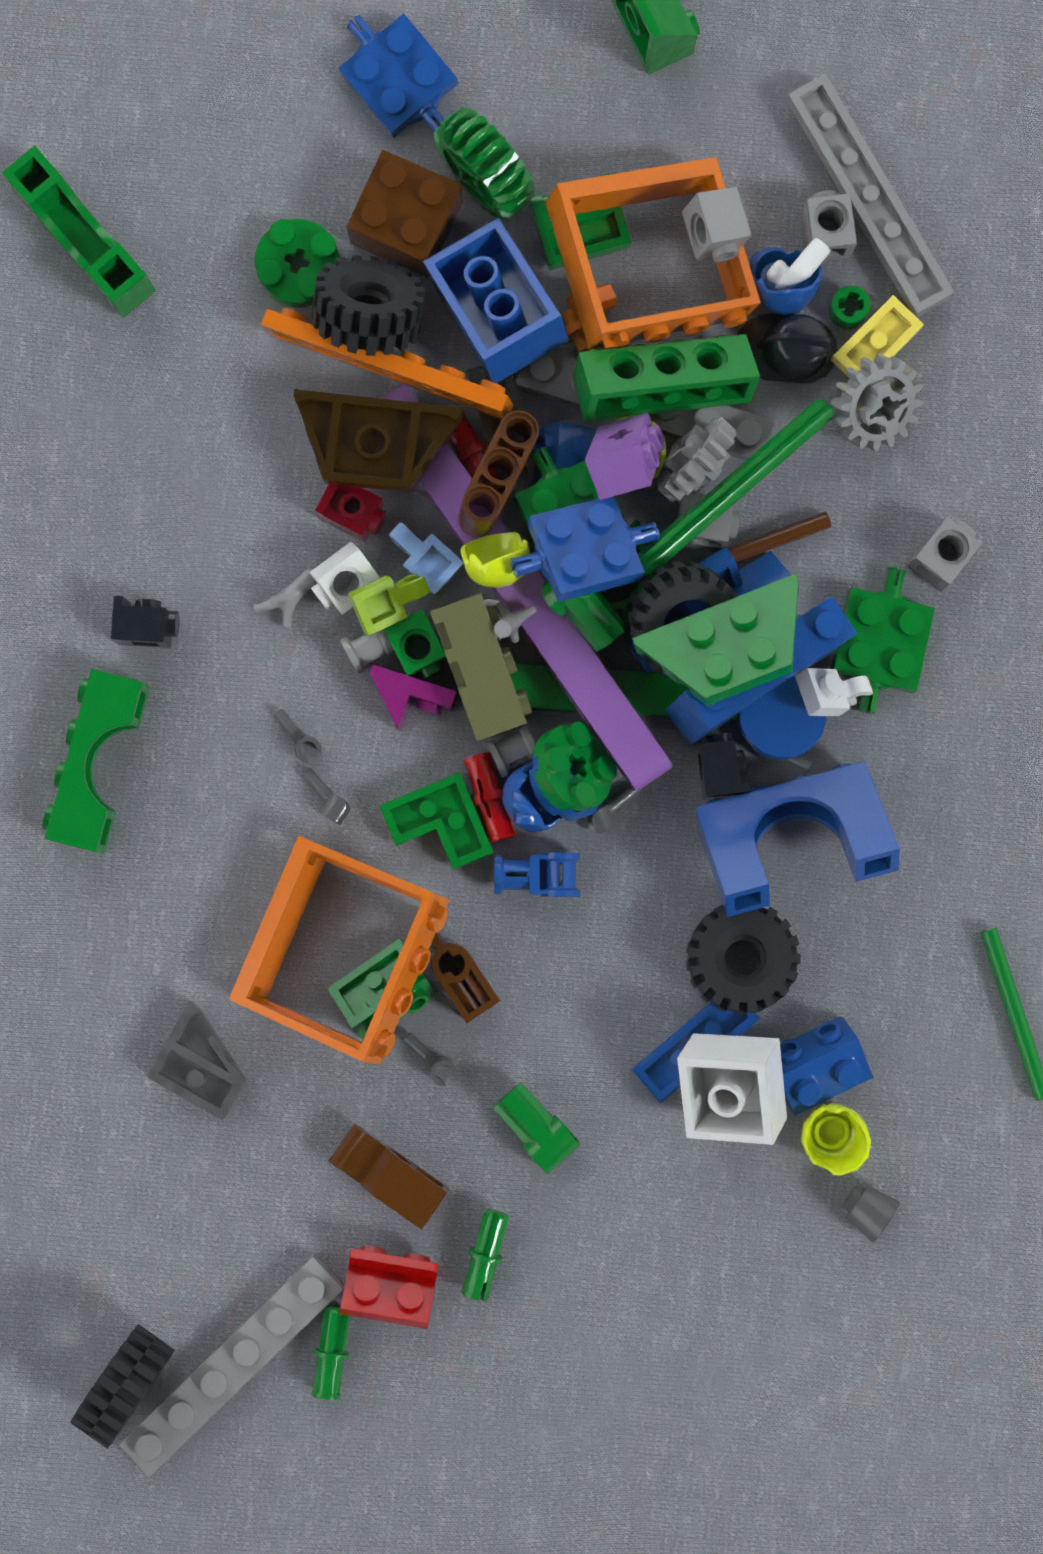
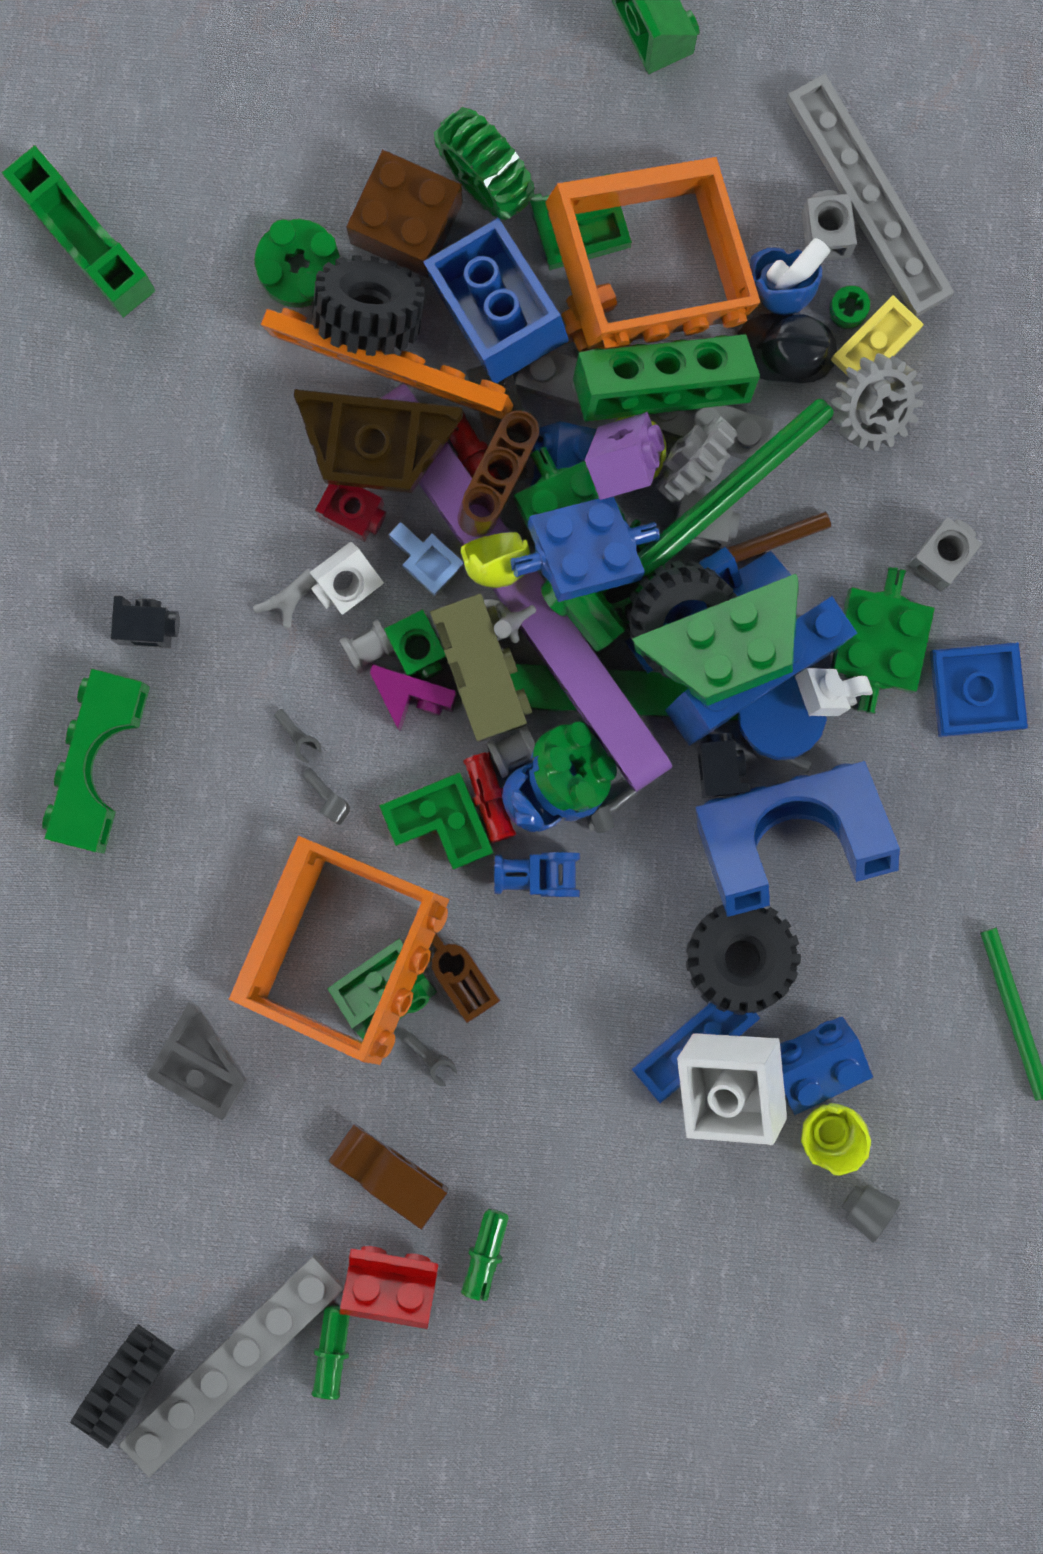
(382, 602): lime plate -> none
(398, 74): blue plate -> none
(543, 1135): green piece -> none
(716, 224): light grey brick -> none
(978, 689): none -> blue tile

